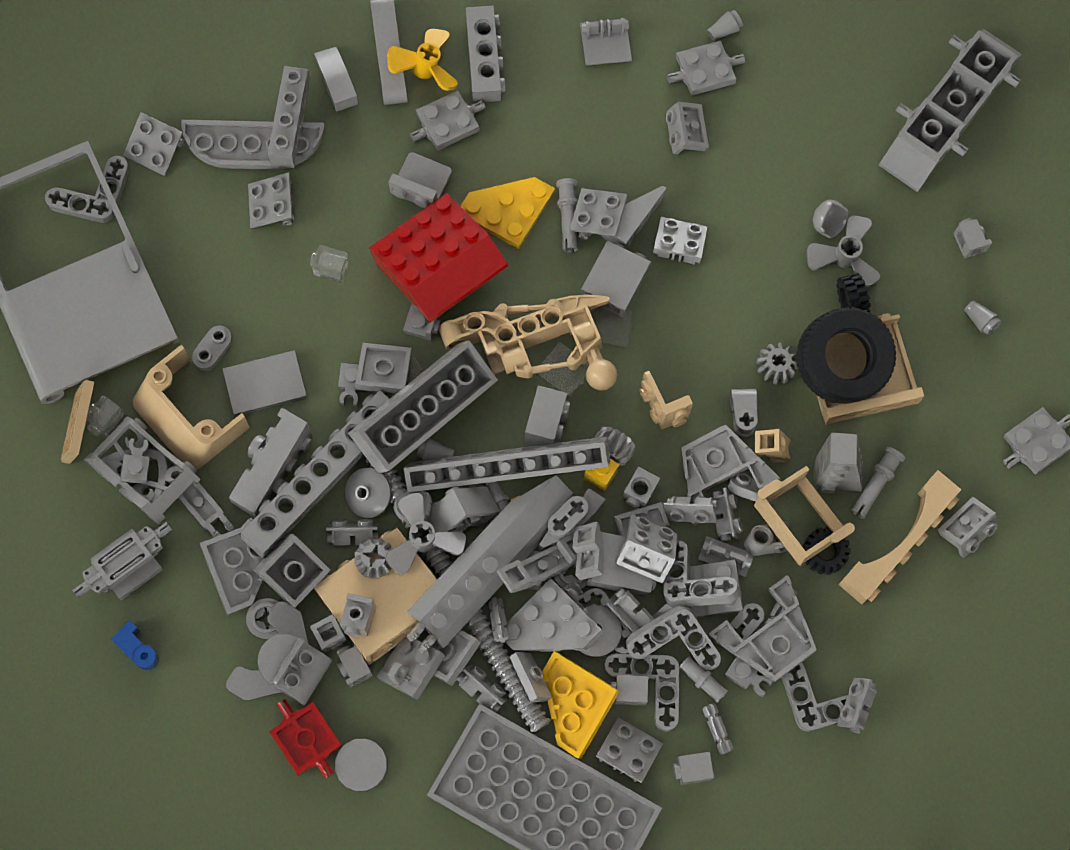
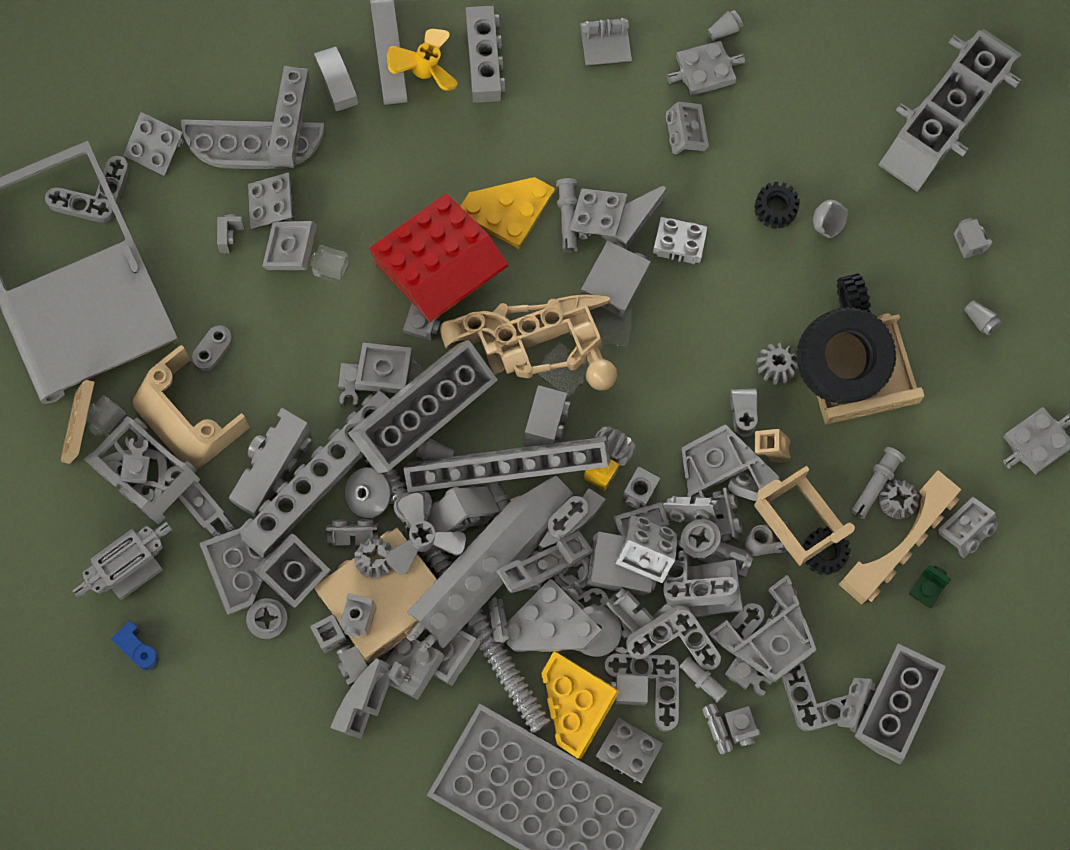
(225, 231): none -> light grey bracket
(264, 383): light grey tile -> none
(284, 661): light grey piece -> none
(289, 245): none -> light grey hinge
(305, 738): red plate -> none
(361, 765): light grey tile -> none
(363, 699): none -> light grey slope
(420, 180): light grey bracket -> none
(447, 120): light grey plate -> none
(477, 681): light grey hinge -> none
(530, 677): light grey plate -> none
(589, 550): light grey slope -> none
(664, 414): tan bracket -> none
(693, 768): light grey brick -> none
(697, 529): none -> light grey gear
(741, 726): none -> light grey bracket
(783, 193): none -> black tyre
(823, 255): light grey piece -> none
(839, 465): light grey wedge -> none
(893, 508): none -> light grey gear
(899, 703): none -> light grey slope
(930, 585): none -> dark green bracket

